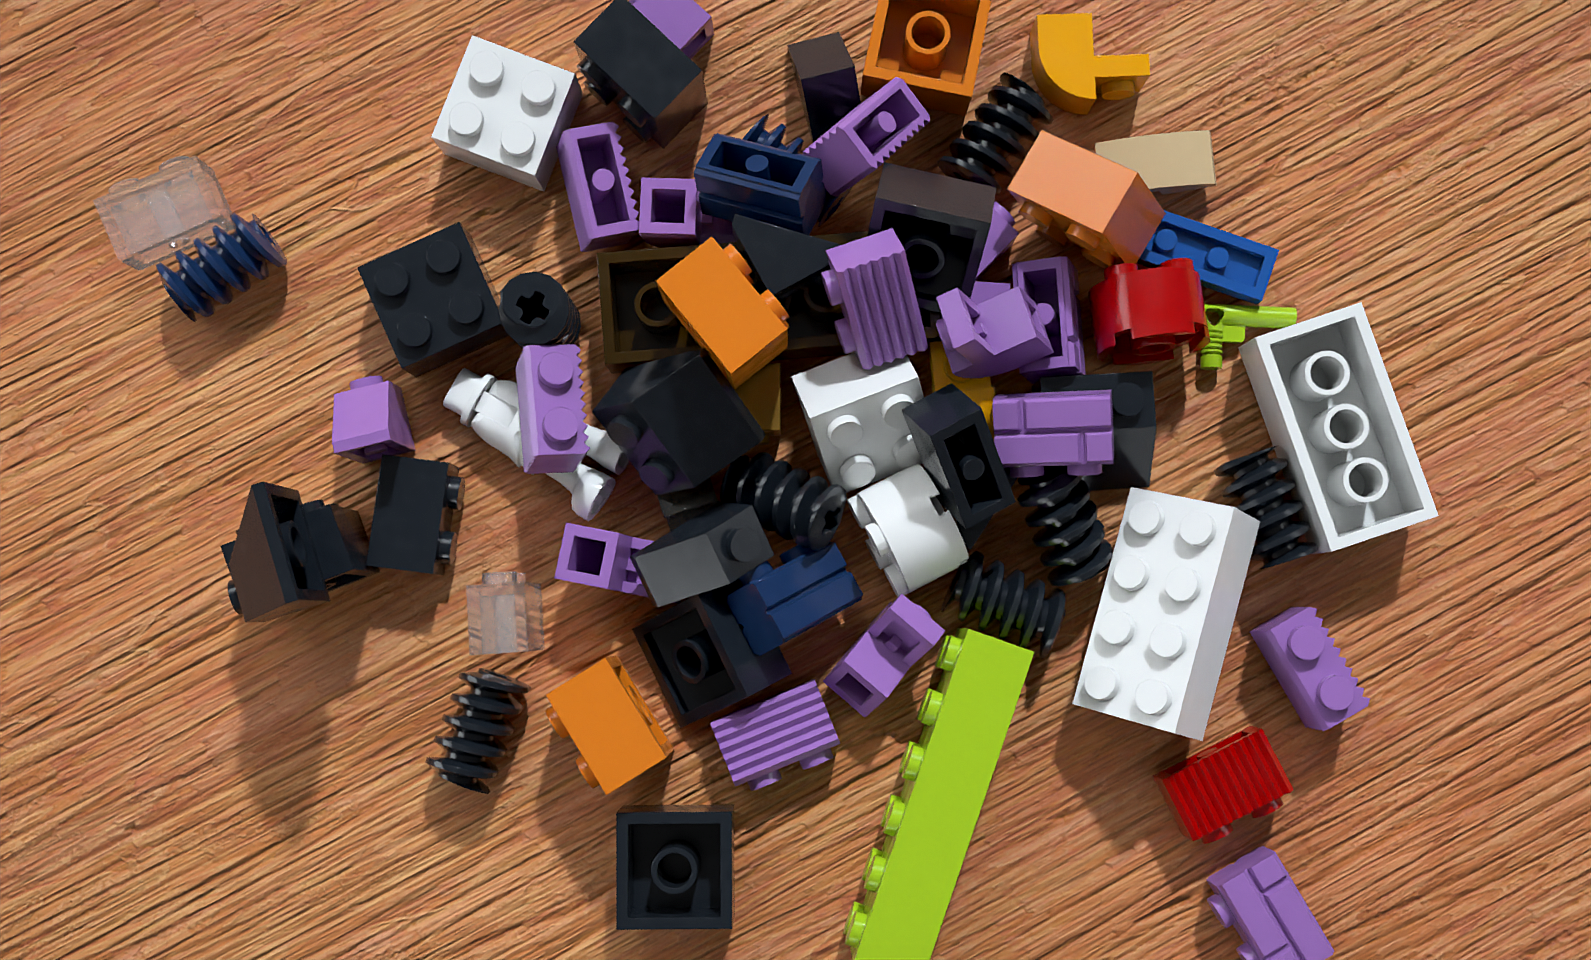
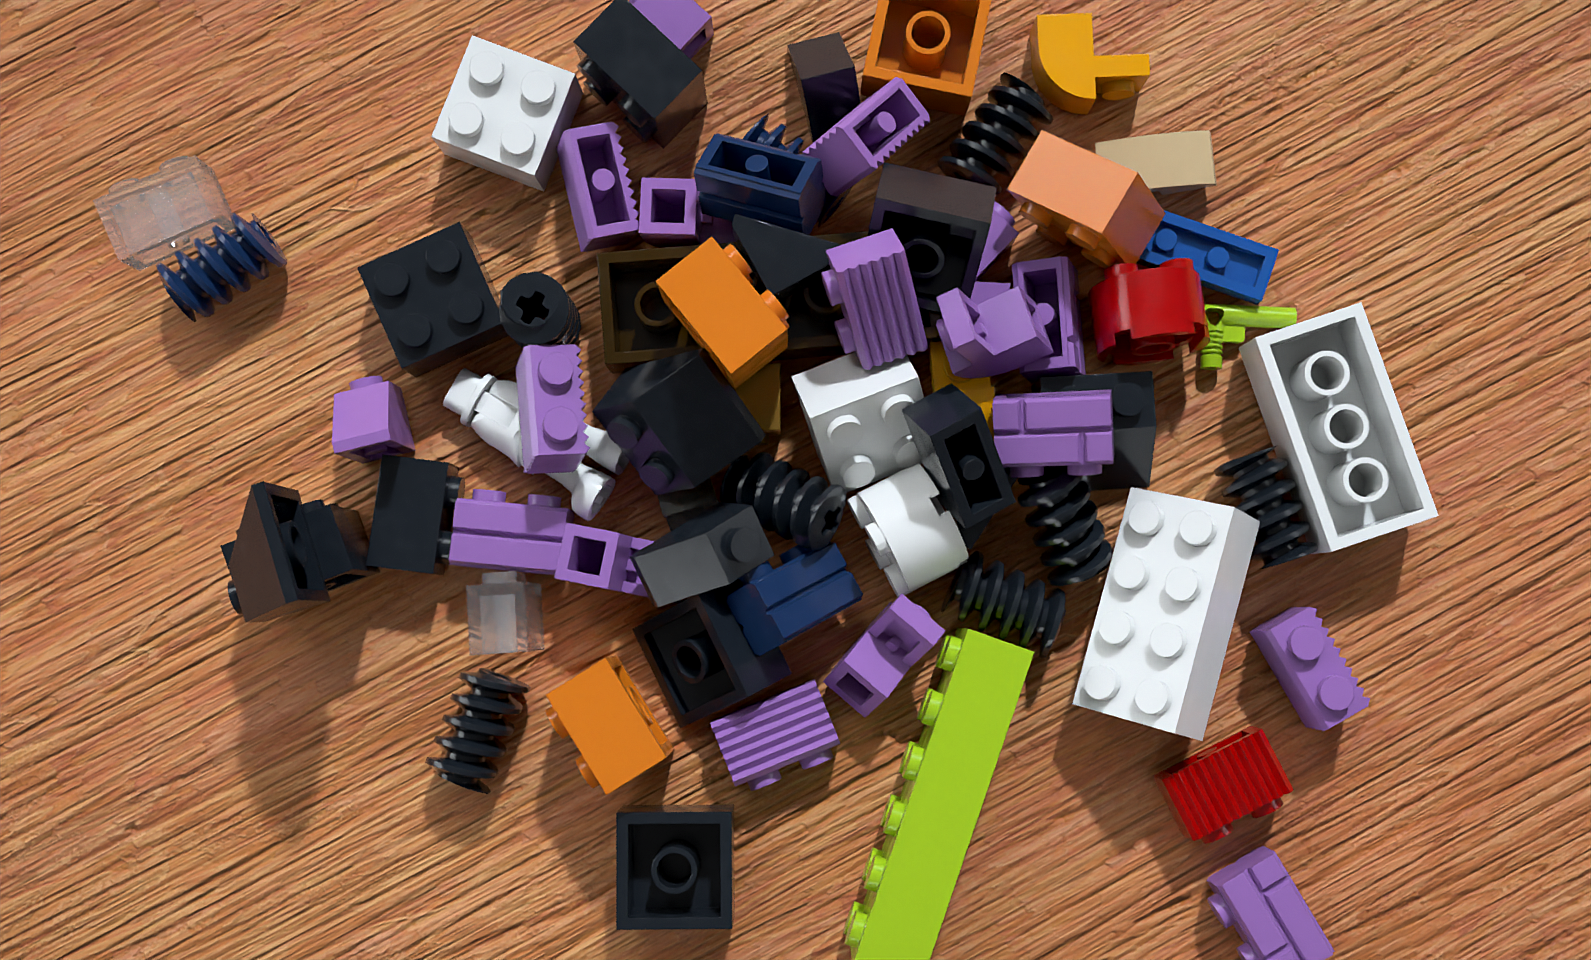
(508, 535): none -> medium lavender brick

